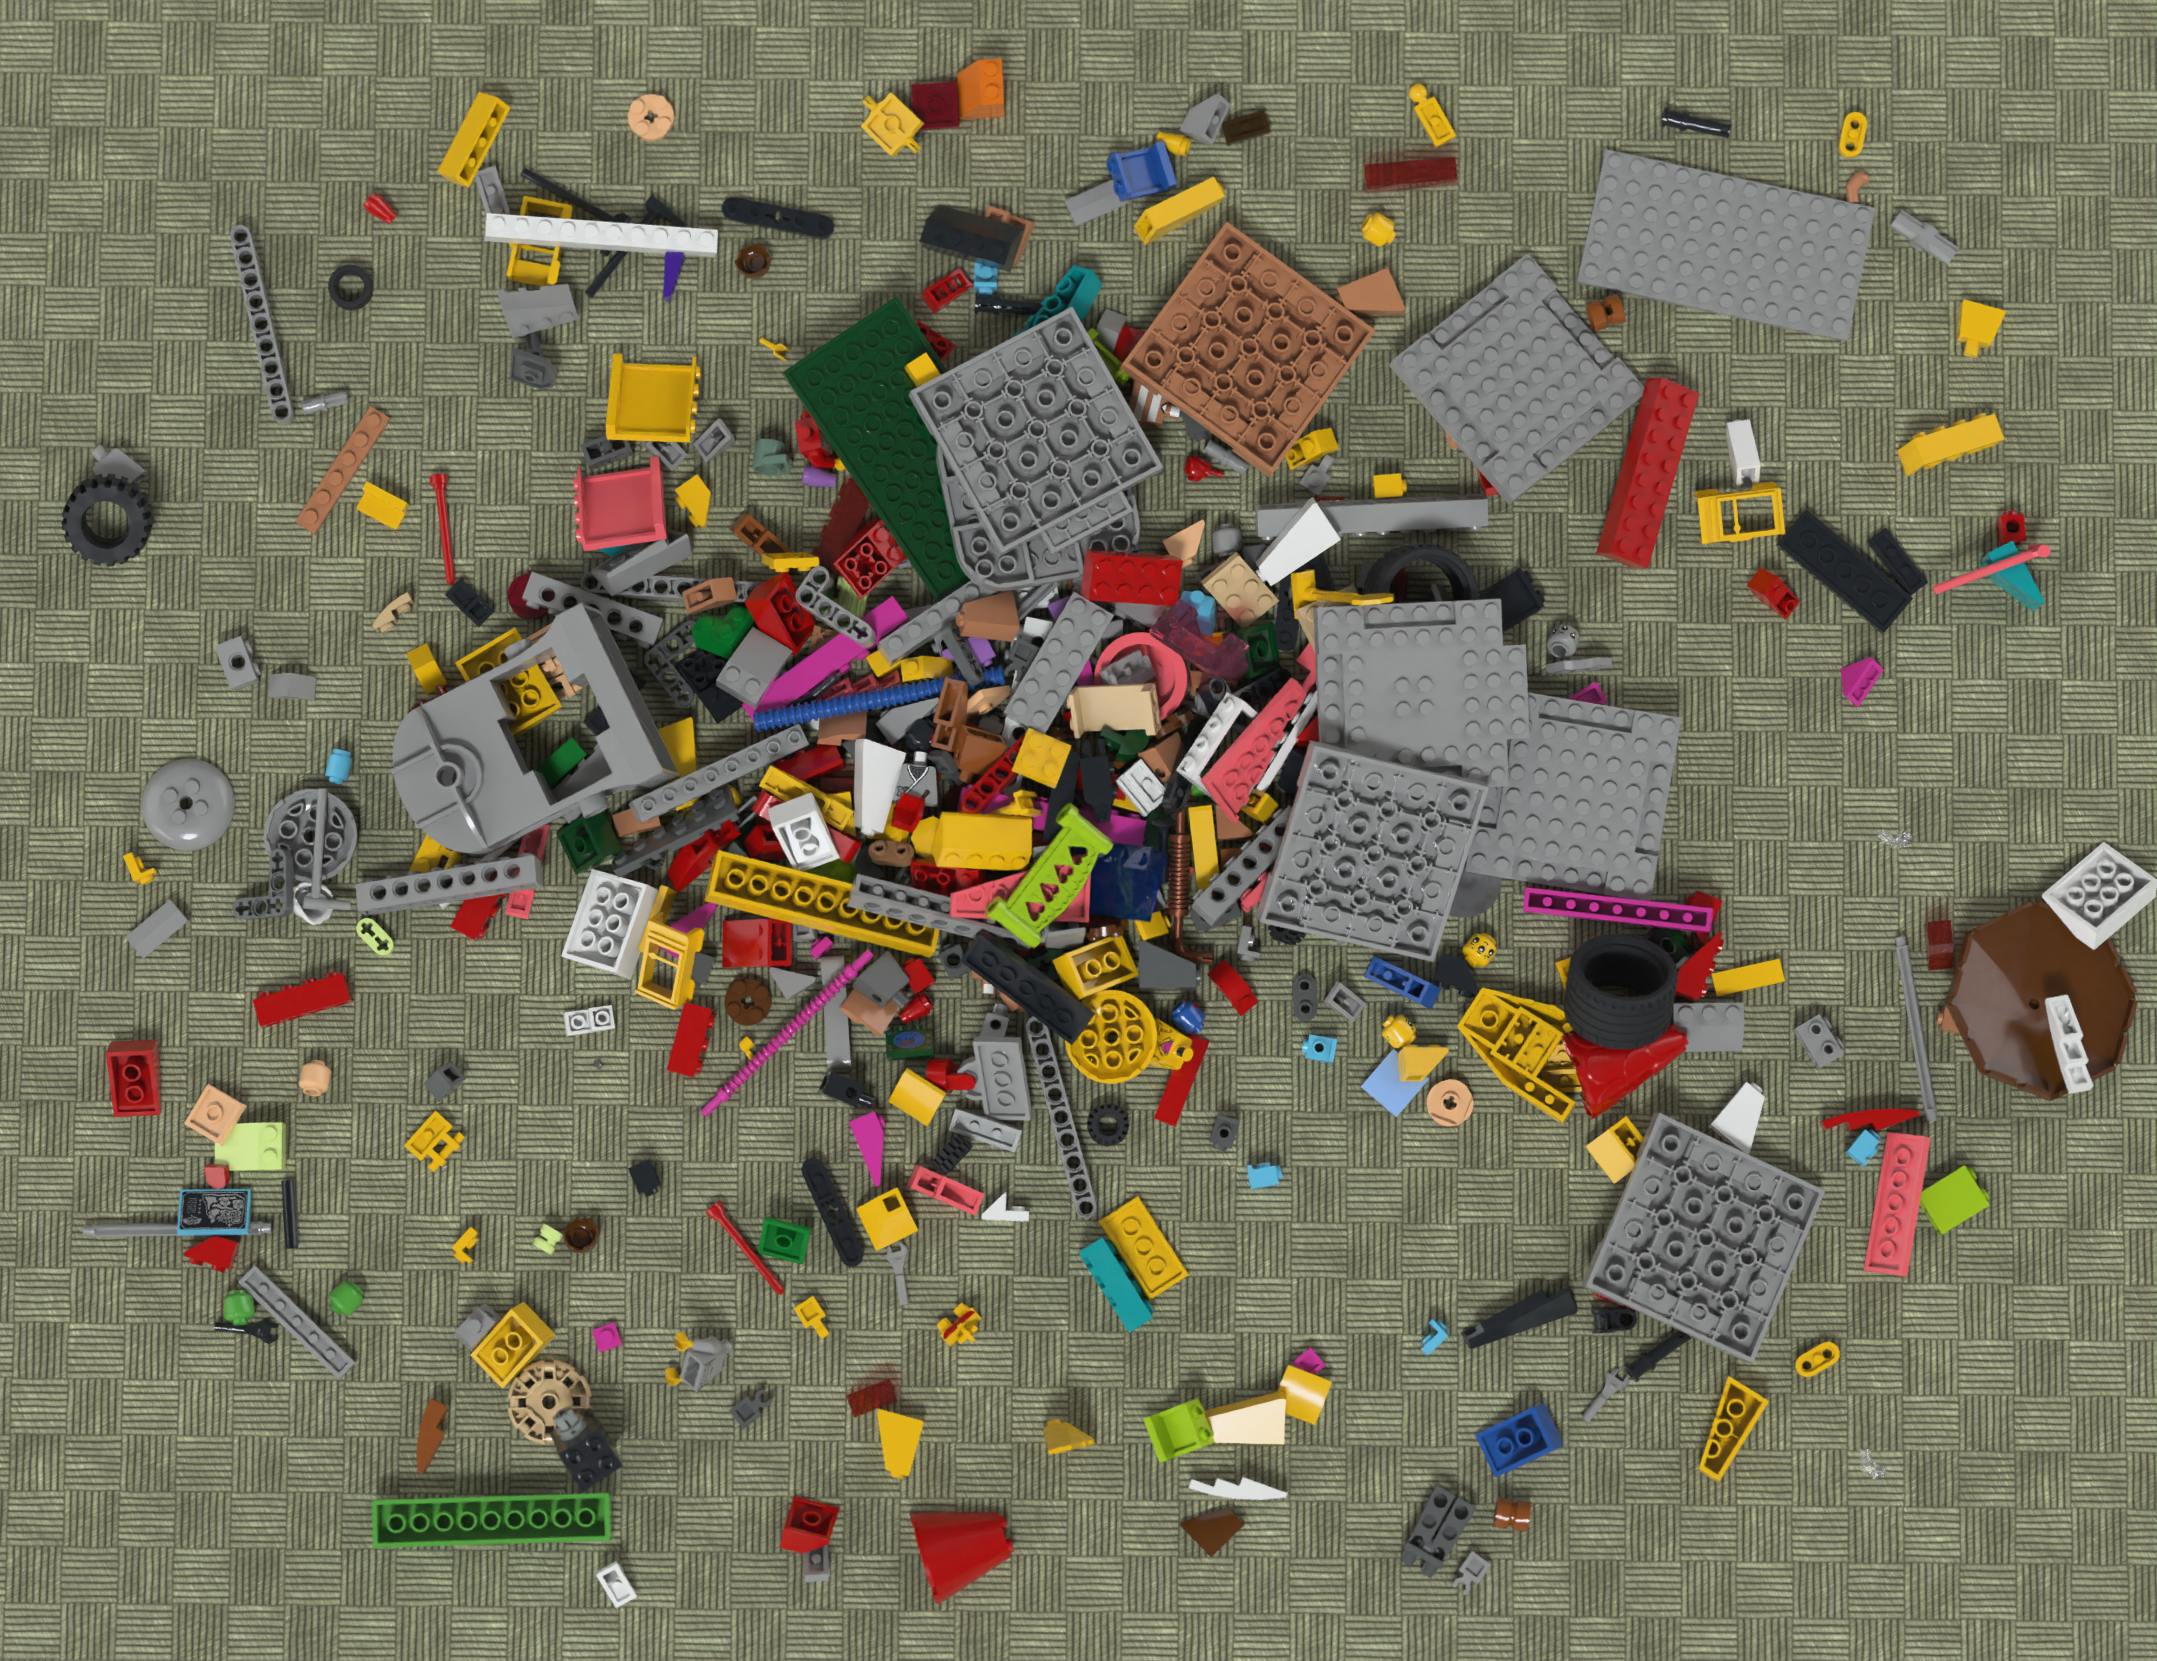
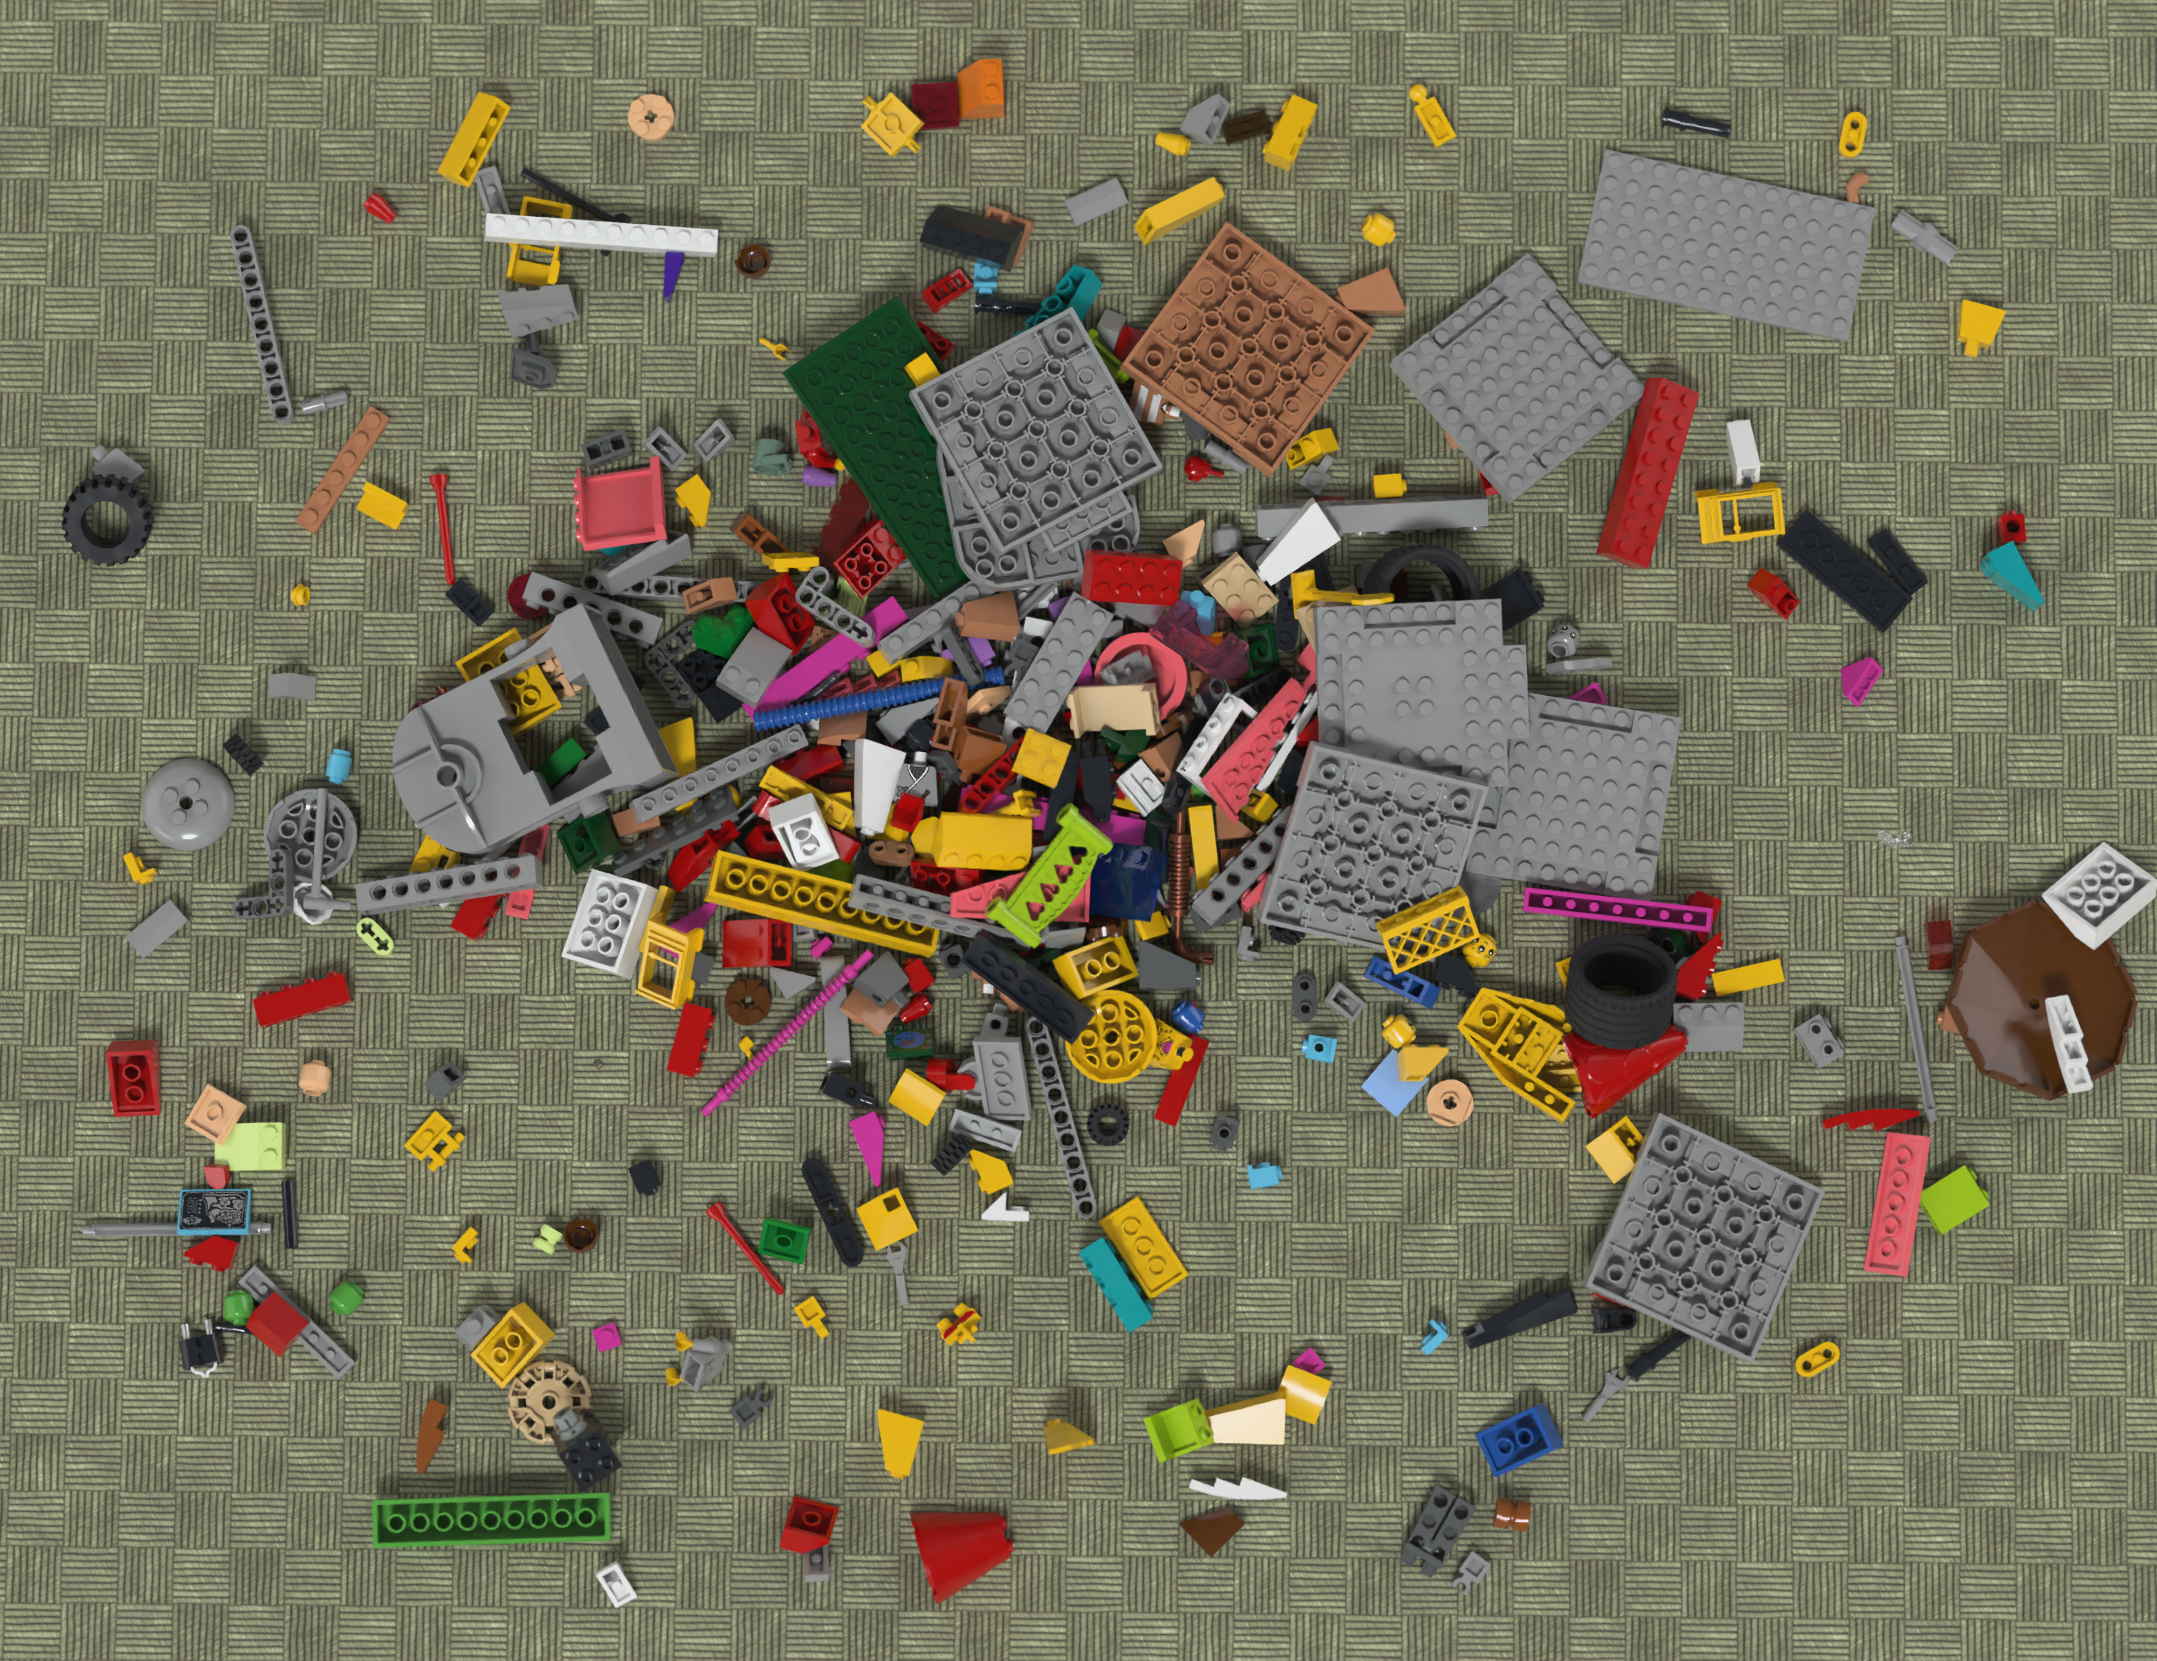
(201, 1351): none -> black piece
(228, 653): light grey brick -> none
(243, 754): none -> black tyre
(276, 1324): none -> red slope
(300, 595): none -> yellow plate
(353, 270): black tyre -> none
(386, 619): tan slope -> none
(426, 668): yellow slope -> none
(589, 1020): white slope -> none
(652, 401): yellow panel -> none
(655, 209): black bar -> none
(800, 222): black piece -> none
(872, 1398): clear red slope -> none
(945, 1190): coral slope -> none
(992, 1171): none -> yellow slope
(1141, 172): blue panel -> none
(1233, 987): red brick -> none
(1289, 132): none -> yellow wedge
(1410, 175): clear red brick -> none
(1423, 915): none -> yellow fence
(1597, 314): dark orange wheel -> none
(1733, 1423): yellow wedge -> none
(1740, 1117): white slope -> none
(1863, 1147): medium azure brick -> none
(1869, 1467): clear arm -> none
(1950, 443): yellow wedge -> none
(2034, 551): coral bar -> none

